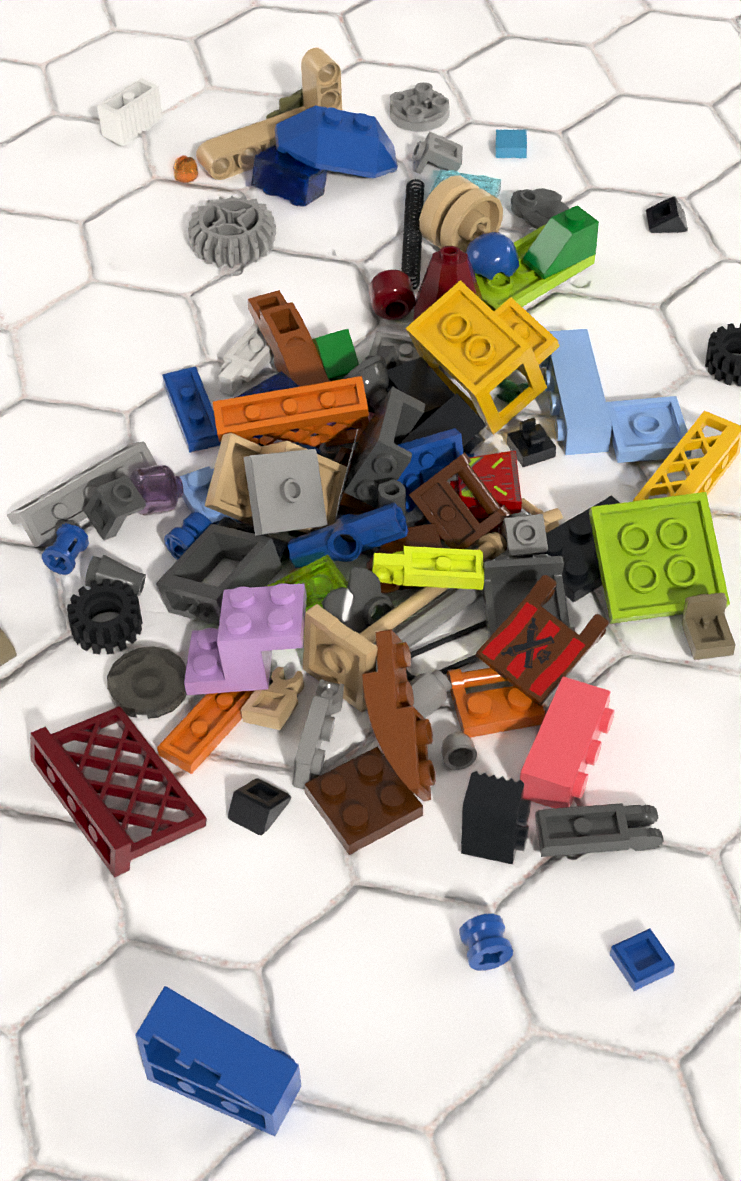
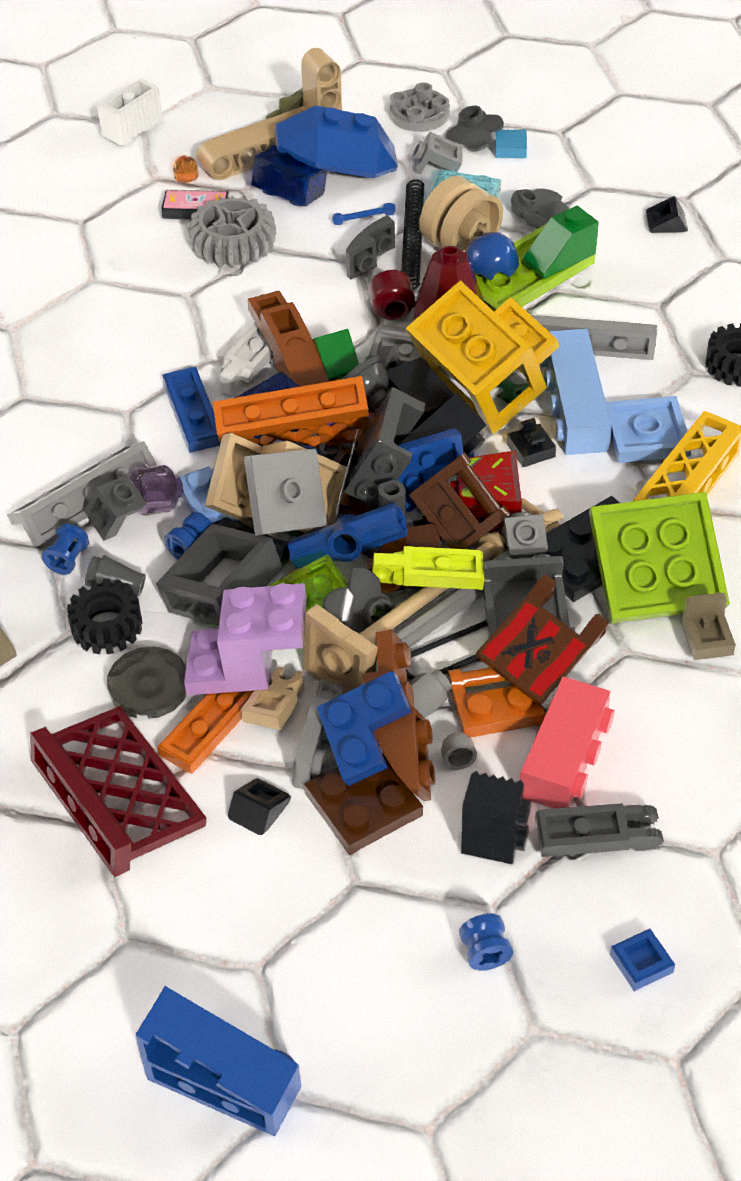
(182, 203): none -> tile
(352, 721): none -> blue plate
(368, 244): none -> dark grey slope
(387, 209): none -> blue hinge
(475, 128): none -> dark grey plate
(610, 337): none -> light grey fence

